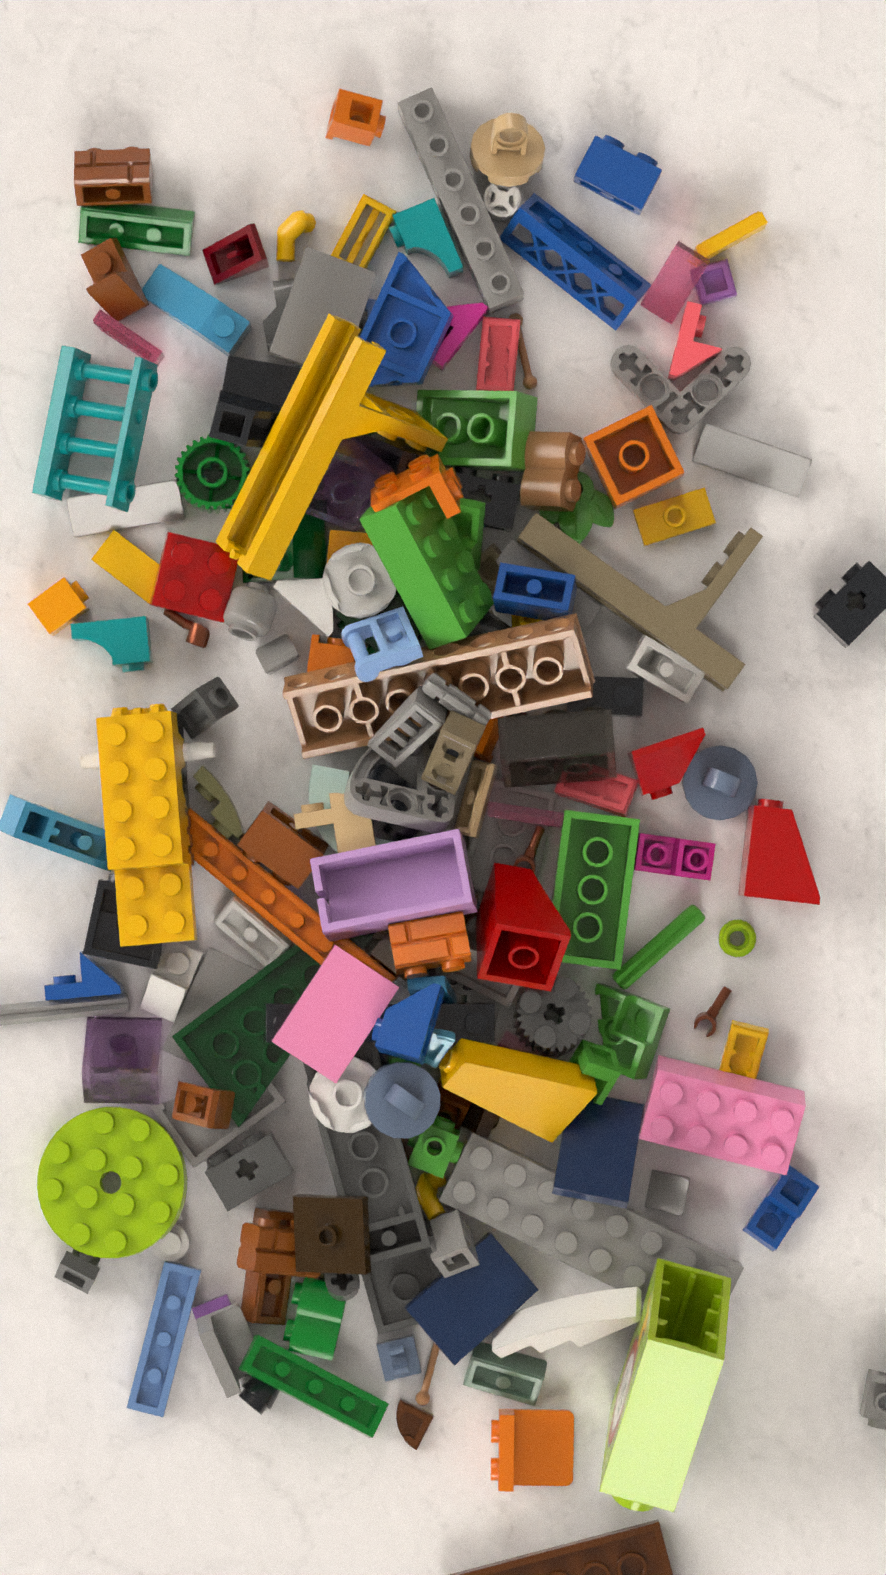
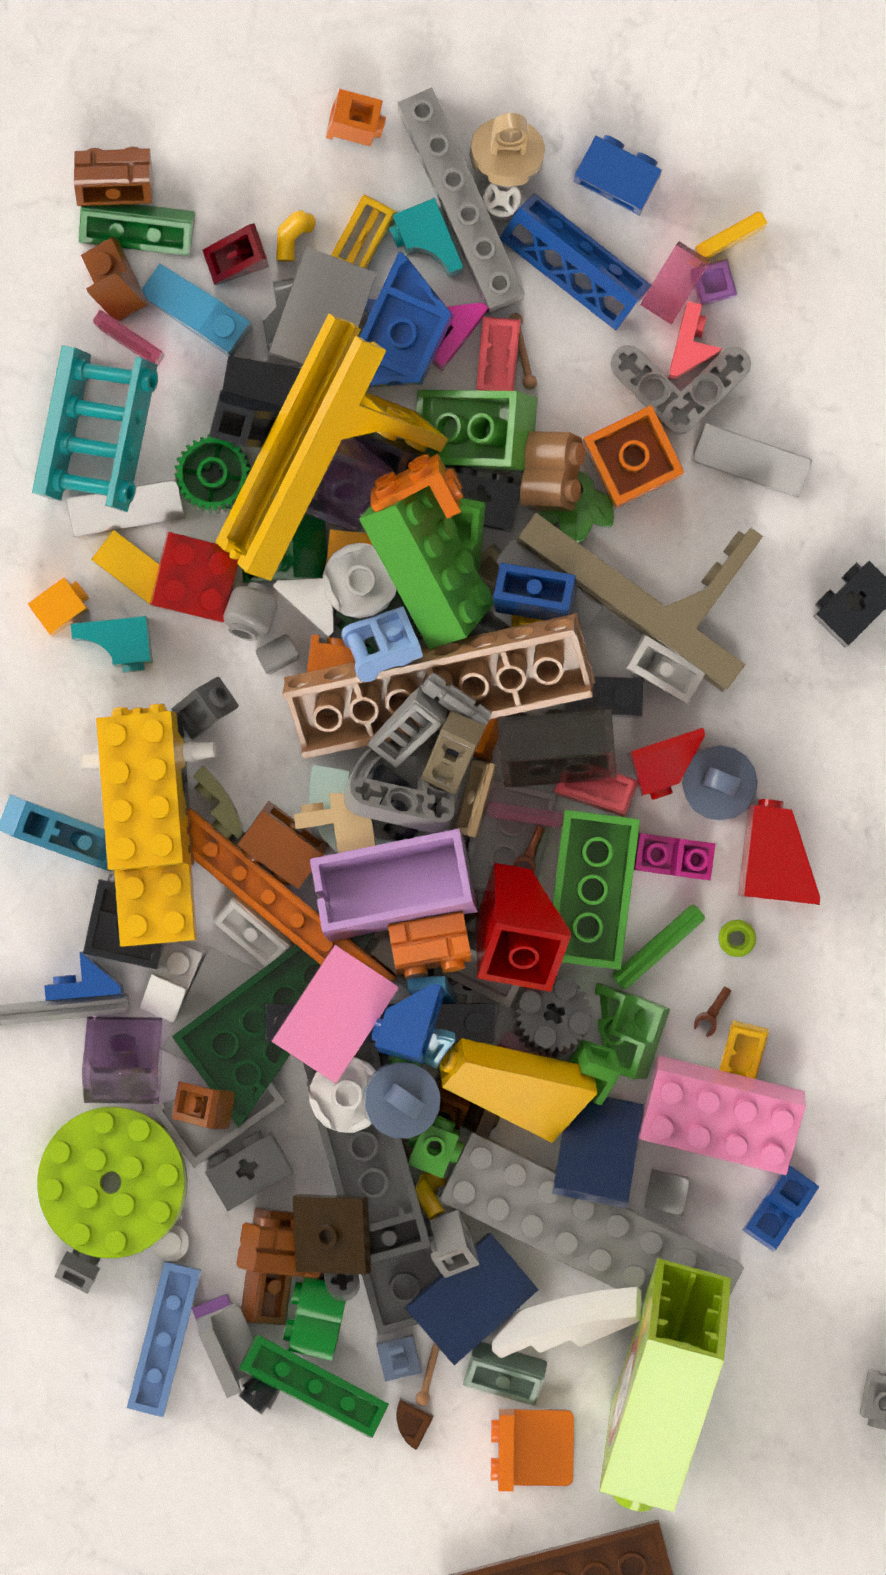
(197, 635): copper hand -> none
(674, 517): yellow plate -> none

